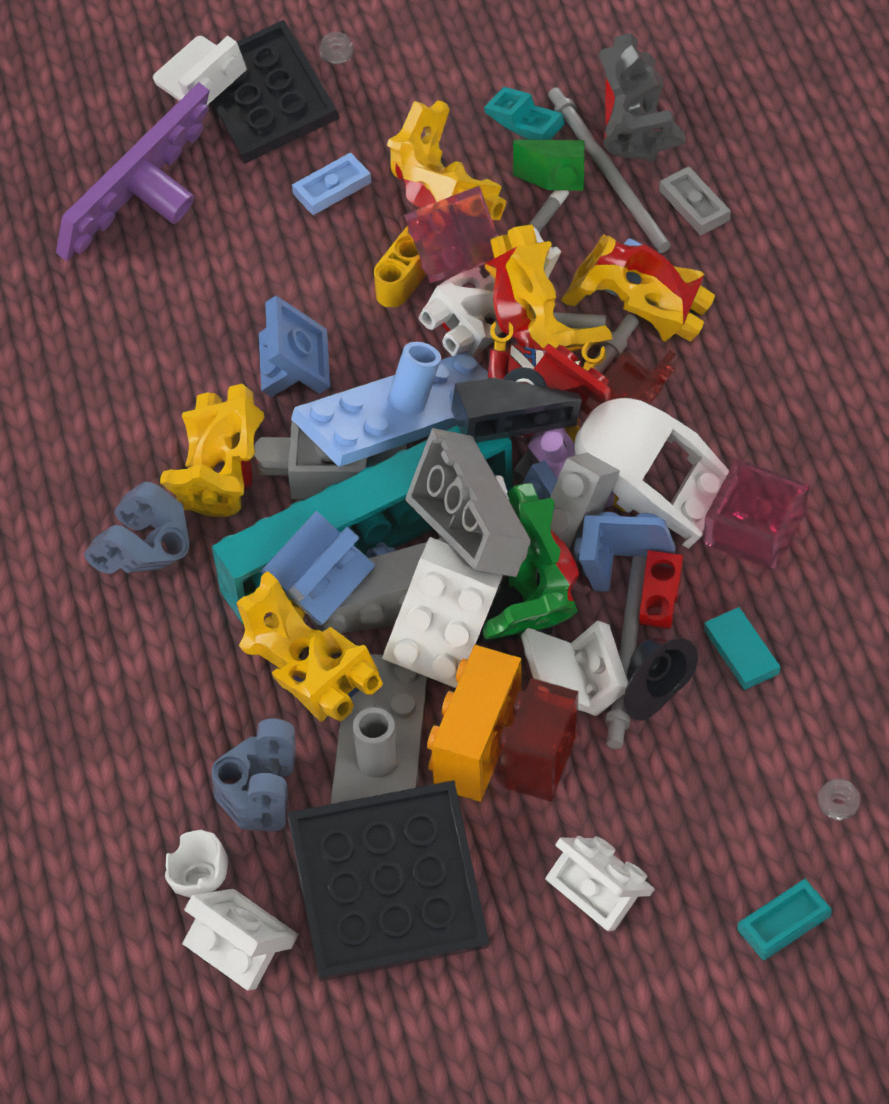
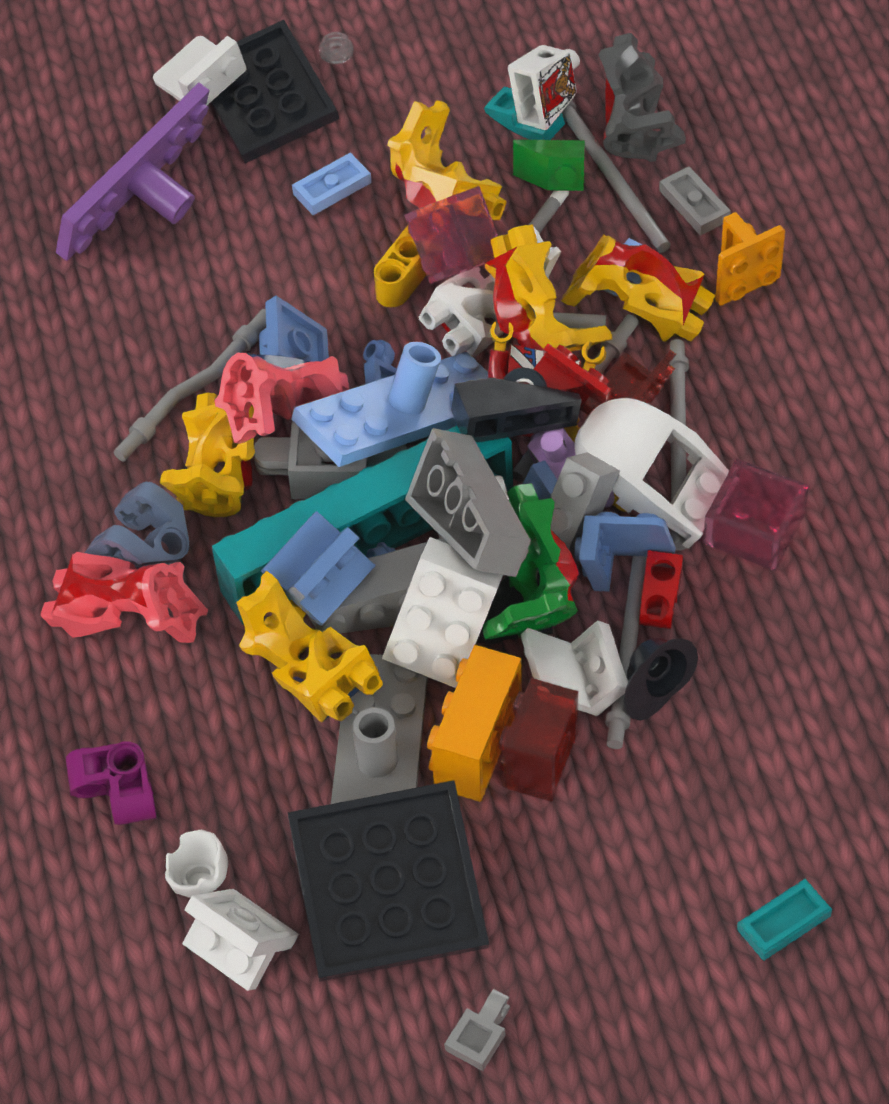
(94, 600): none -> coral hips
(97, 773): none -> magenta piece
(145, 427): none -> light grey bar
(260, 799): sand blue piece -> none
(275, 387): none -> coral hips
(378, 359): none -> medium blue plate
(479, 1034): none -> light grey plate
(543, 84): none -> white torso
(597, 879): white bracket -> none
(678, 411): none -> light grey bar
(741, 648): teal tile -> none
(747, 259): none -> light orange bracket
(839, 789): clear plate -> none

